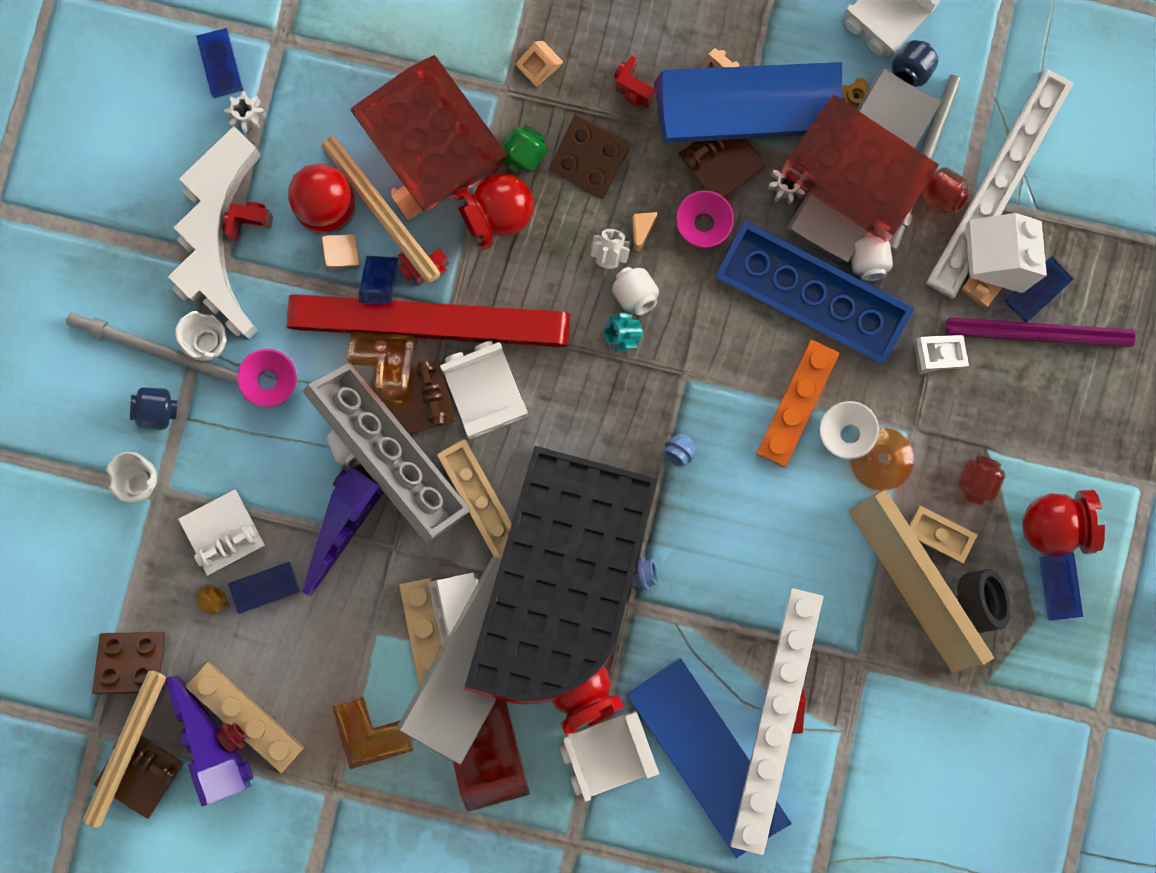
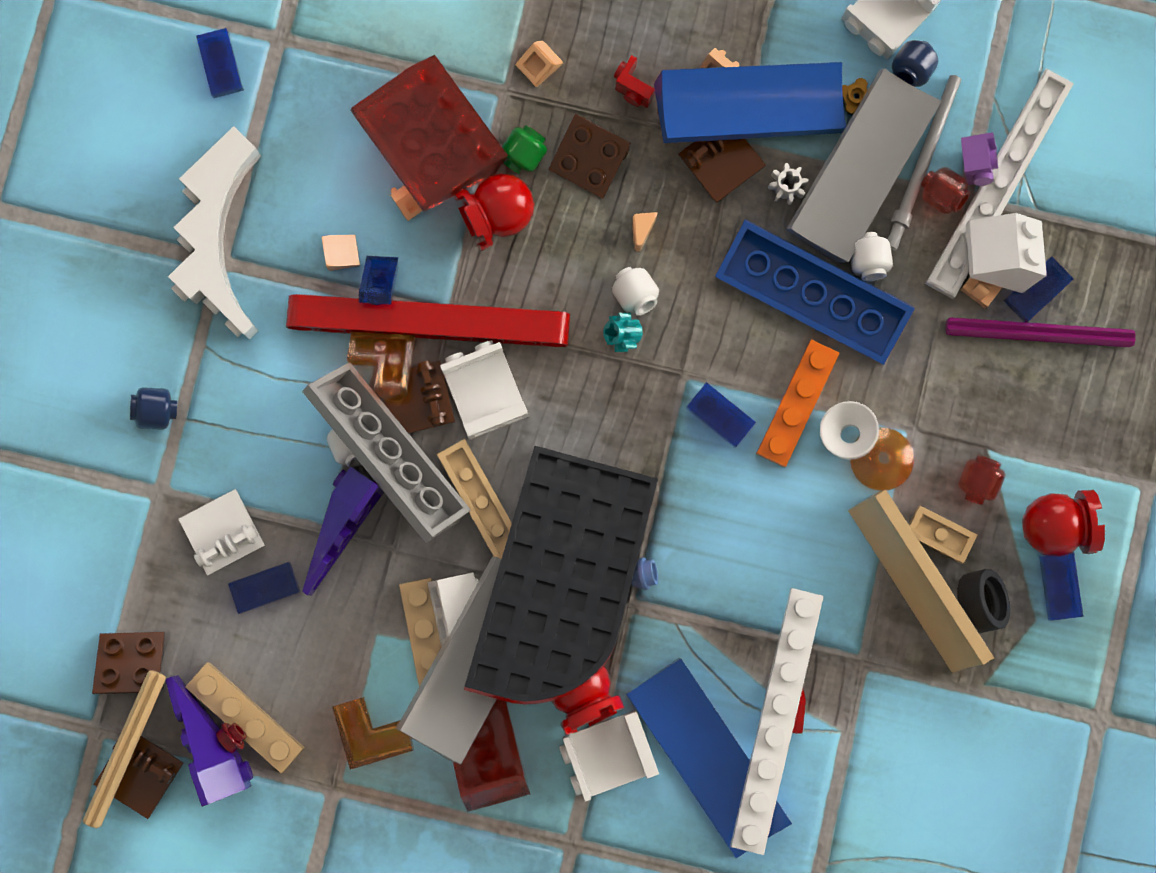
(101, 329): light grey bar -> none
(131, 477): white hair -> none
(201, 336): white hair -> none
(212, 600): pearl gold plate -> none
(238, 107): white gear -> none
(251, 214): red bracket -> none
(271, 361): dark pink piece -> none
(321, 198): red tile -> none
(381, 210): tan axle -> none
(409, 272): red bracket -> none
(610, 248): white gear -> none
(679, 450): medium blue plate -> none
(708, 204): dark pink piece -> none
(720, 415): none -> clear blue plate
(859, 168): clear red slope -> none
(940, 353): white slope -> none
(979, 158): none -> medium lavender brick

